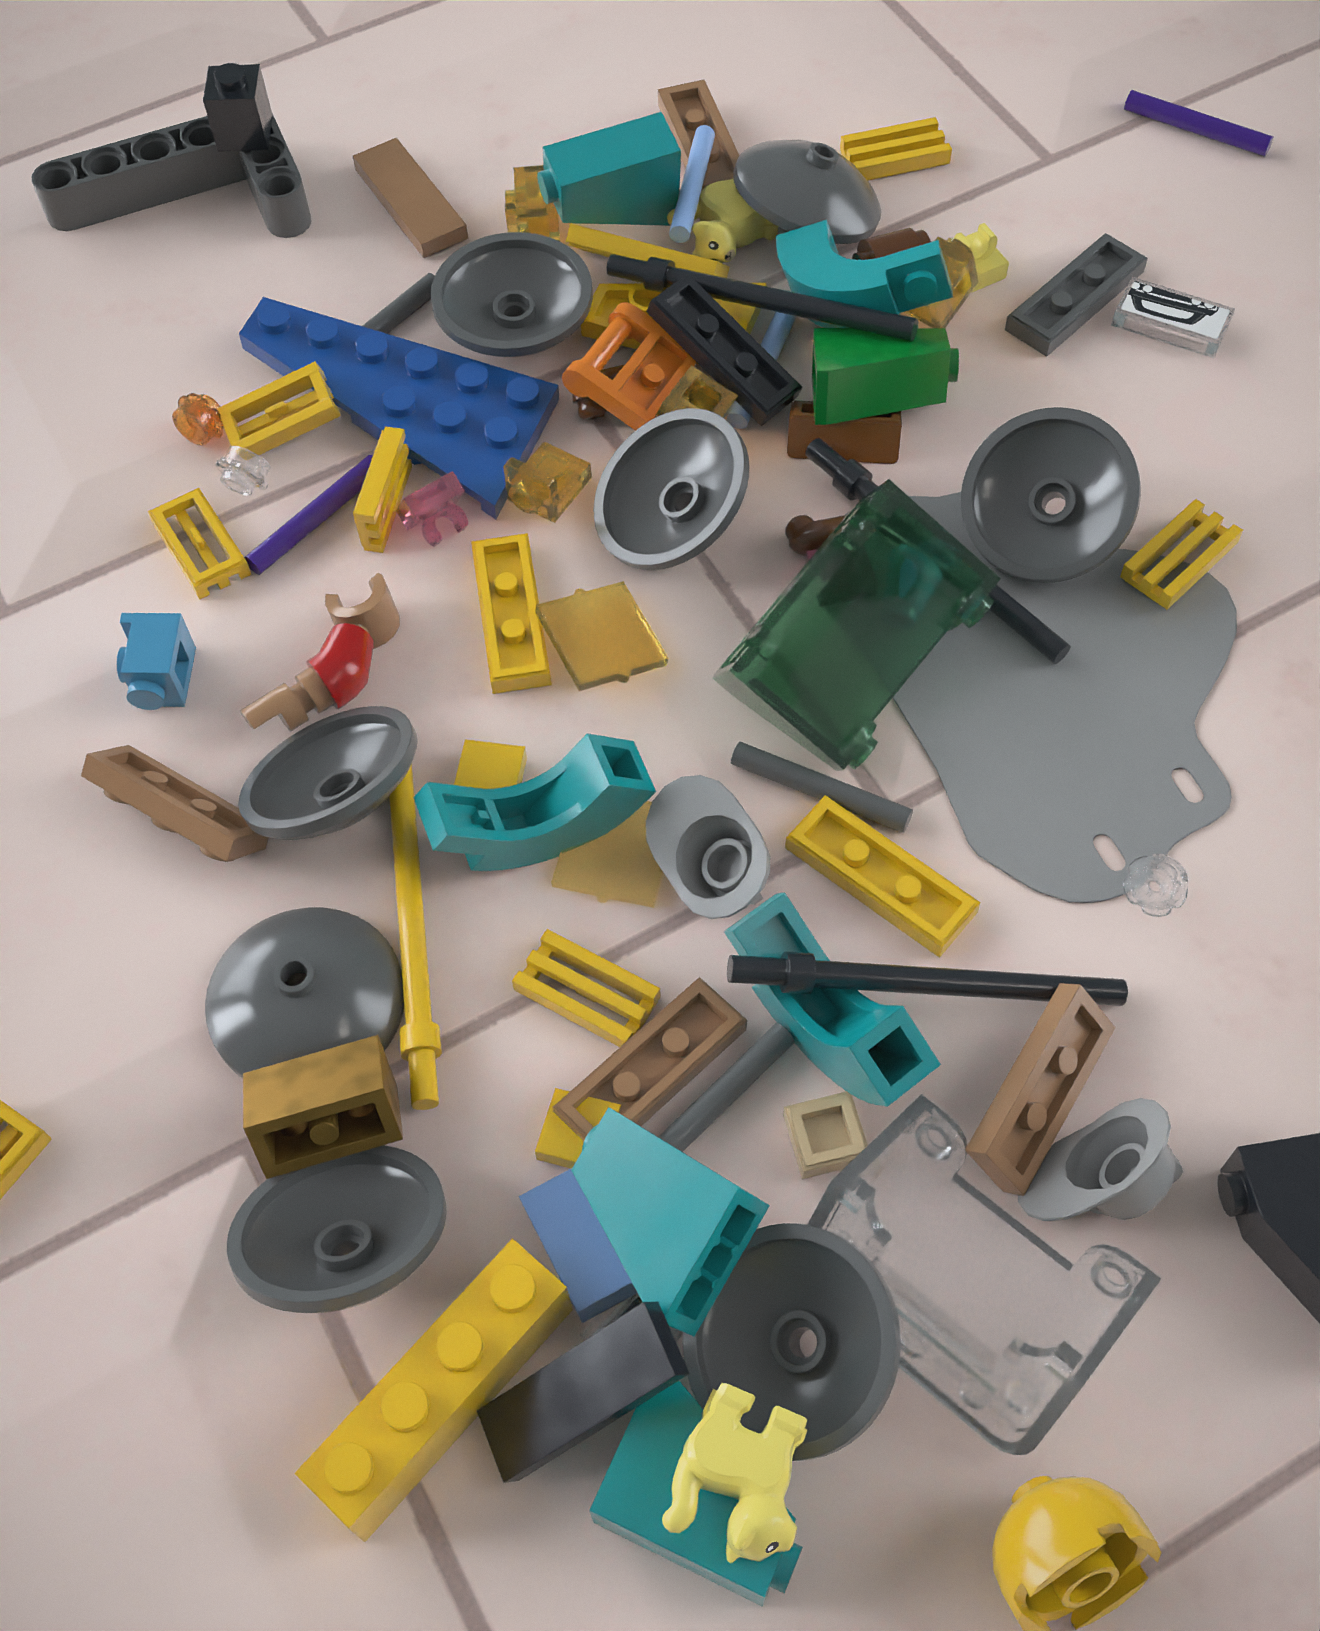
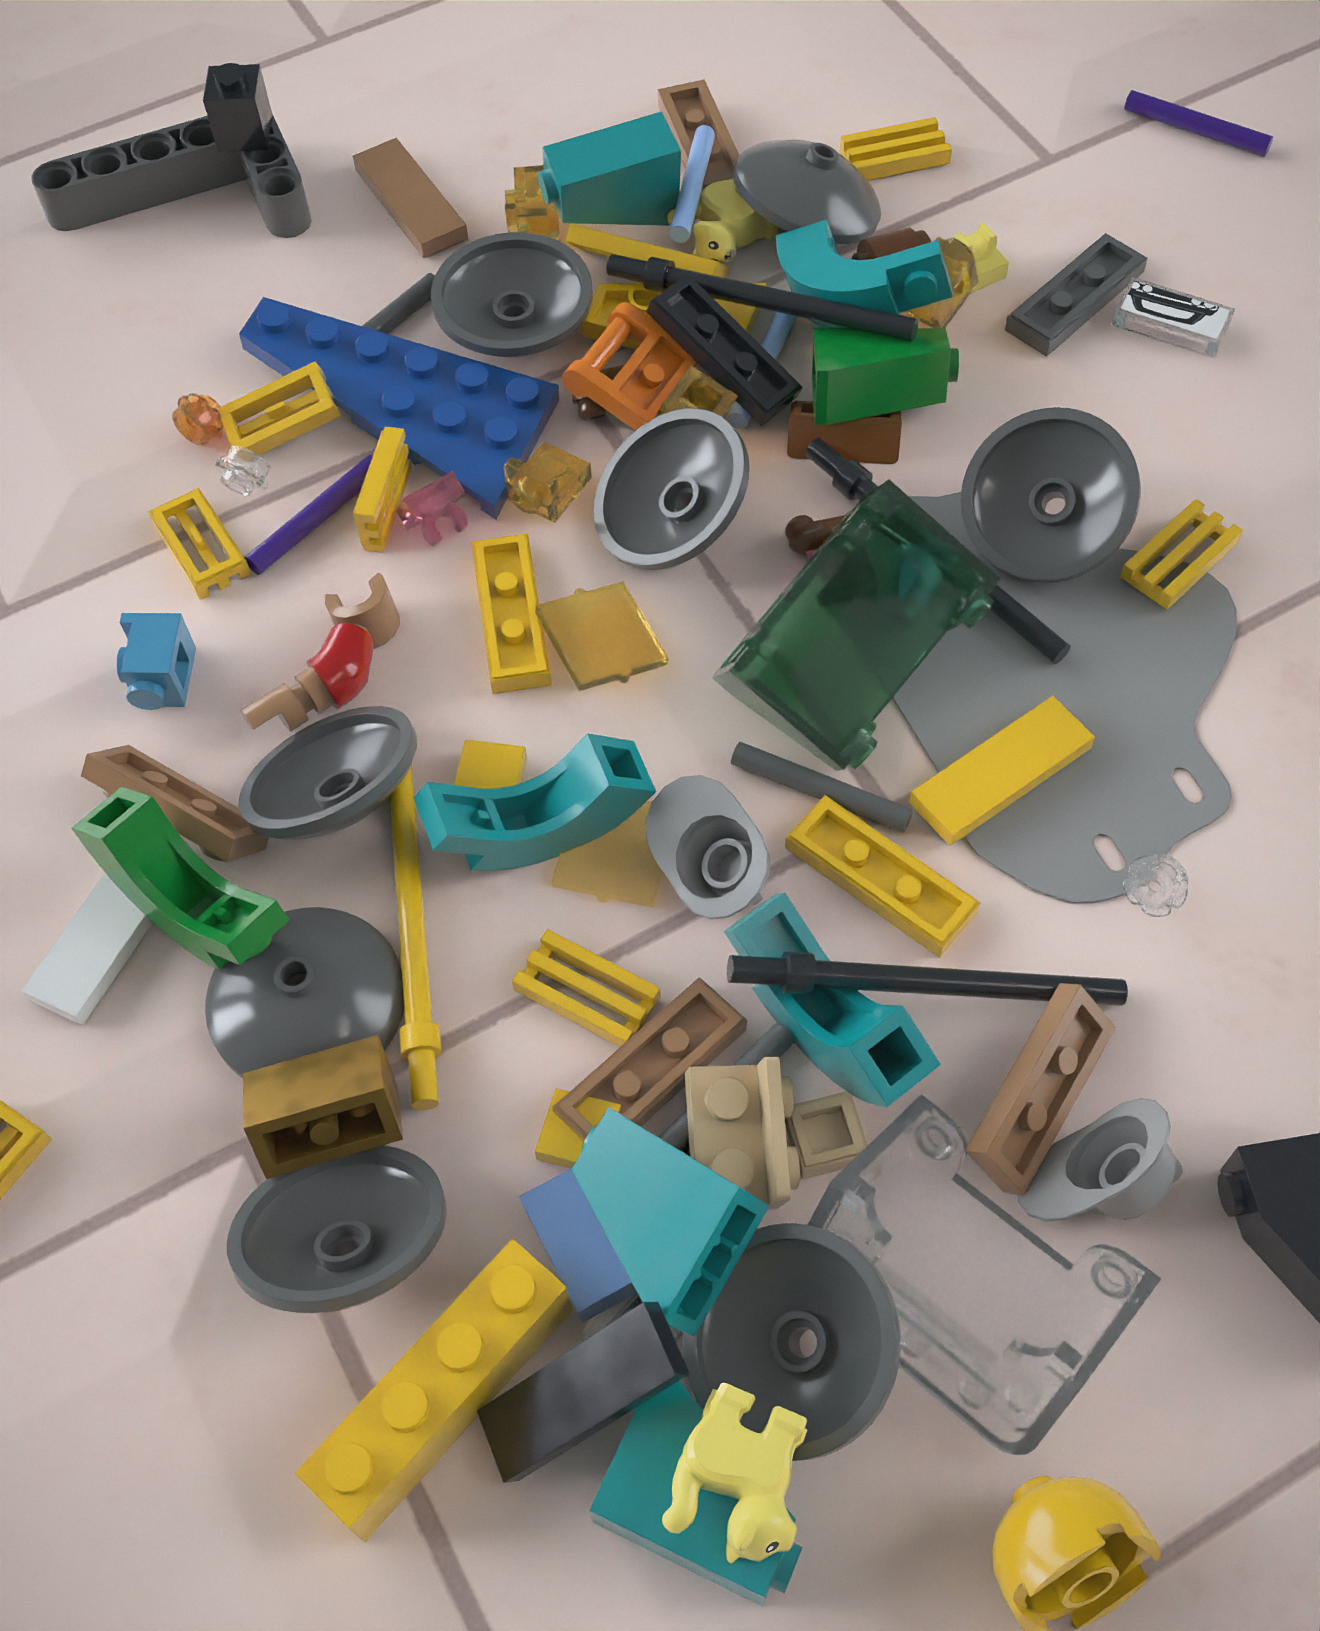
(88, 953): none -> white tile
(173, 884): none -> green arch
(740, 1127): none -> tan bracket
(1001, 770): none -> yellow tile

